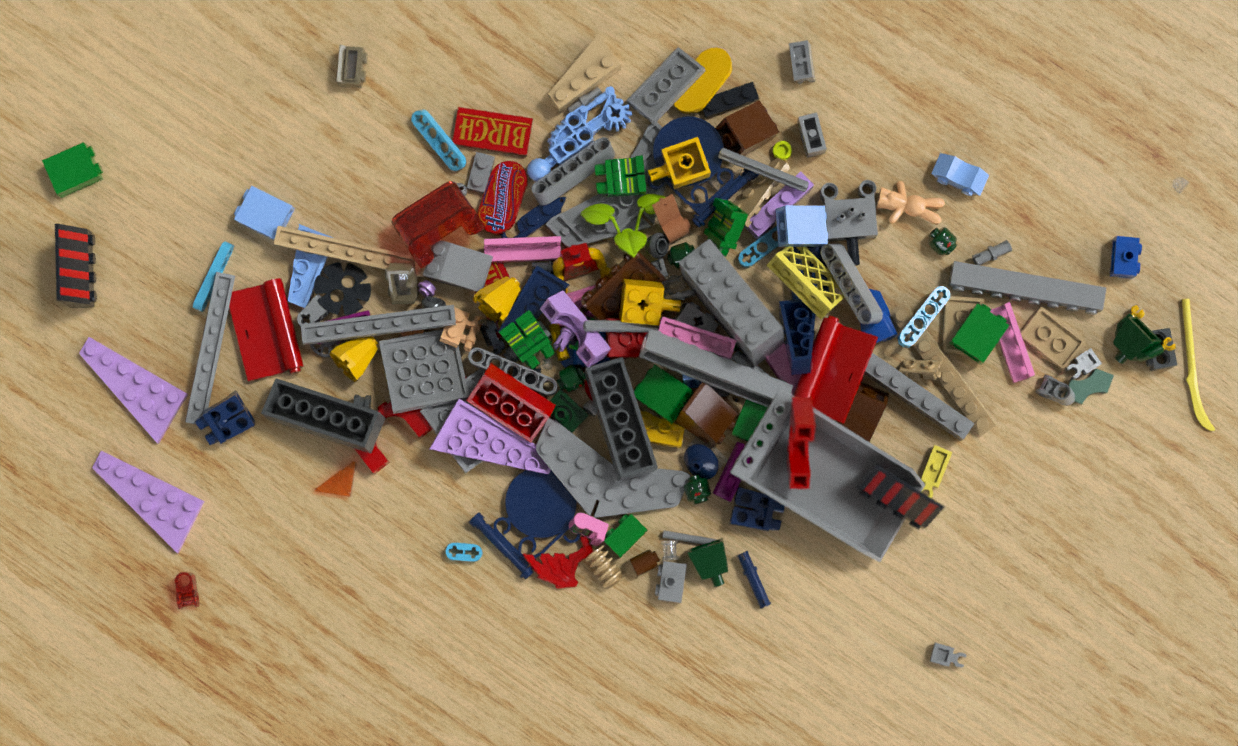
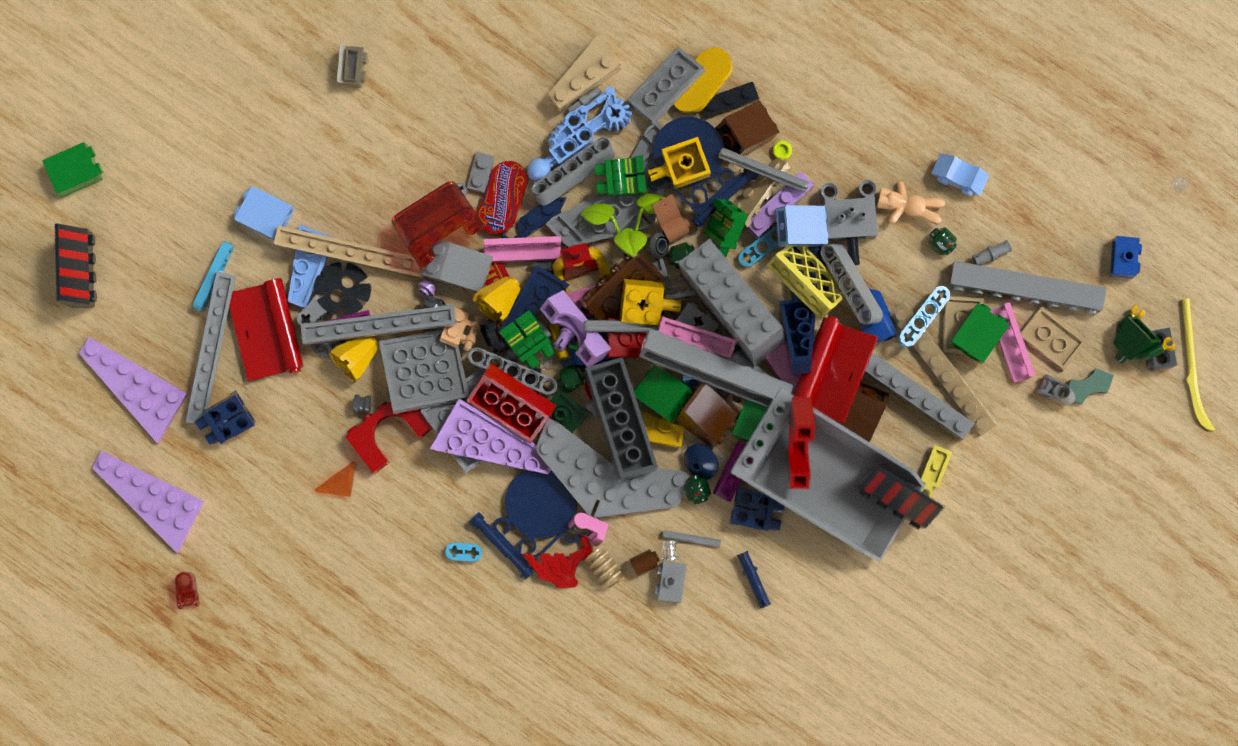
(323, 415): dark grey brick -> none
(402, 282): dark tan window -> none
(440, 137): medium azure beam -> none
(492, 131): red tile -> none
(625, 534): green brick -> none
(710, 561): dark green torso -> none
(802, 61): light grey hinge -> none
(811, 135): light grey brick -> none
(913, 368): tan hinge -> none
(944, 655): light grey plate -> none
(1085, 362): plate -> none

